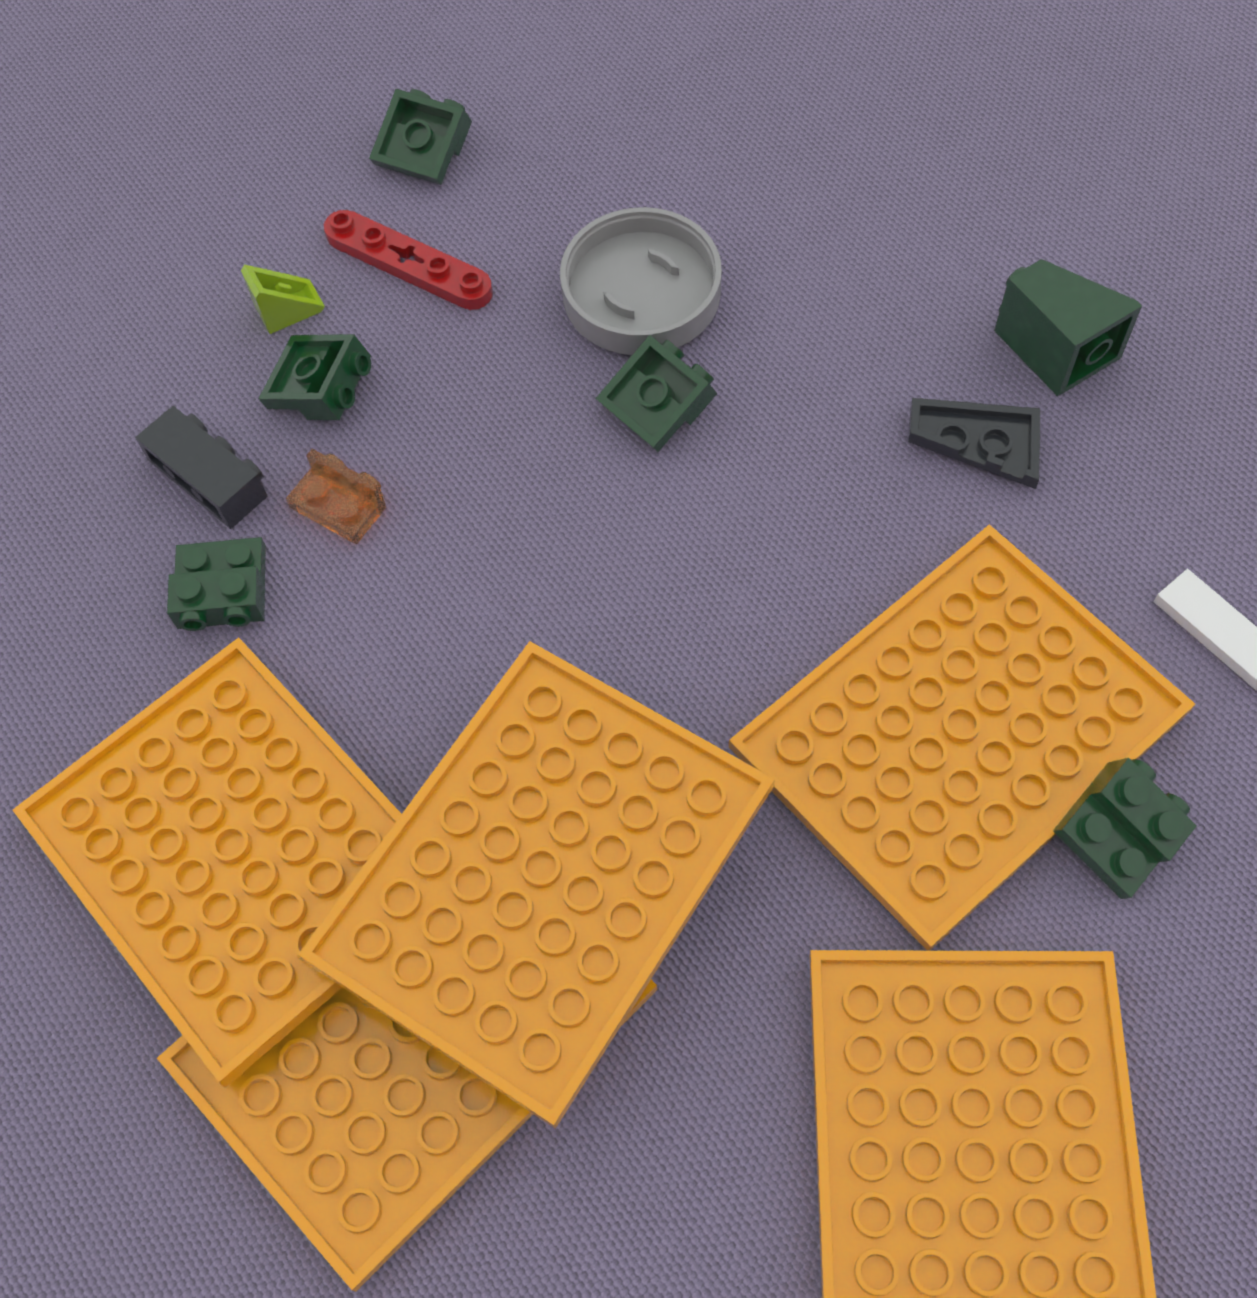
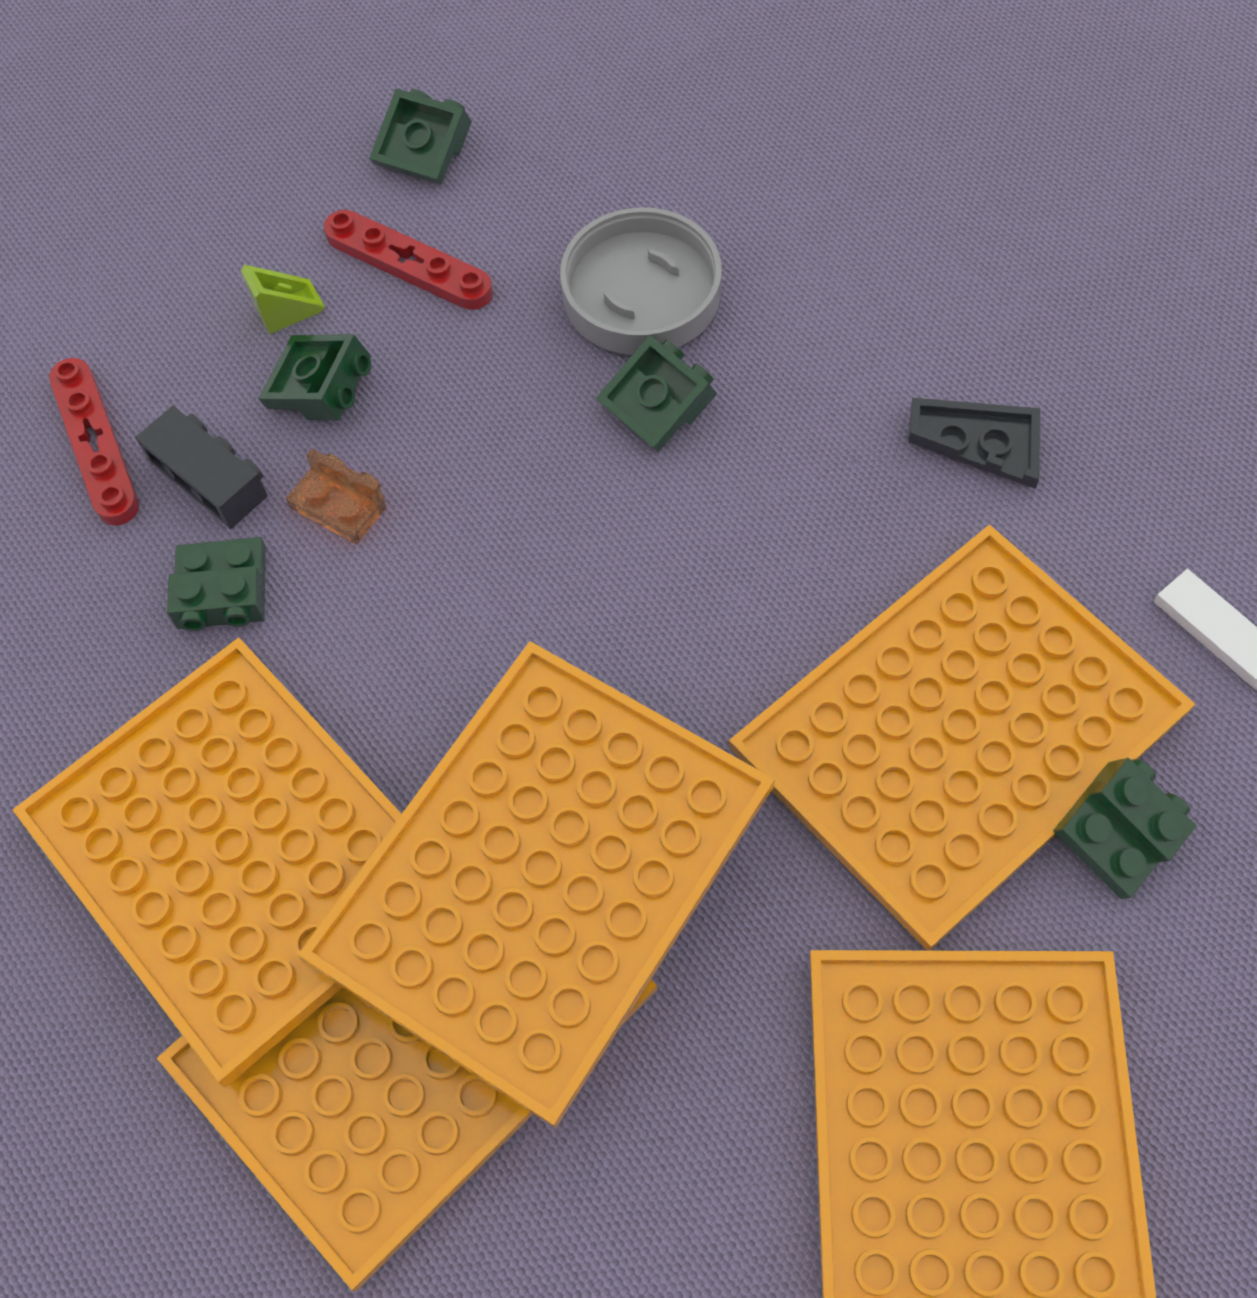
(103, 471): none -> red piece
(1064, 323): slope -> none

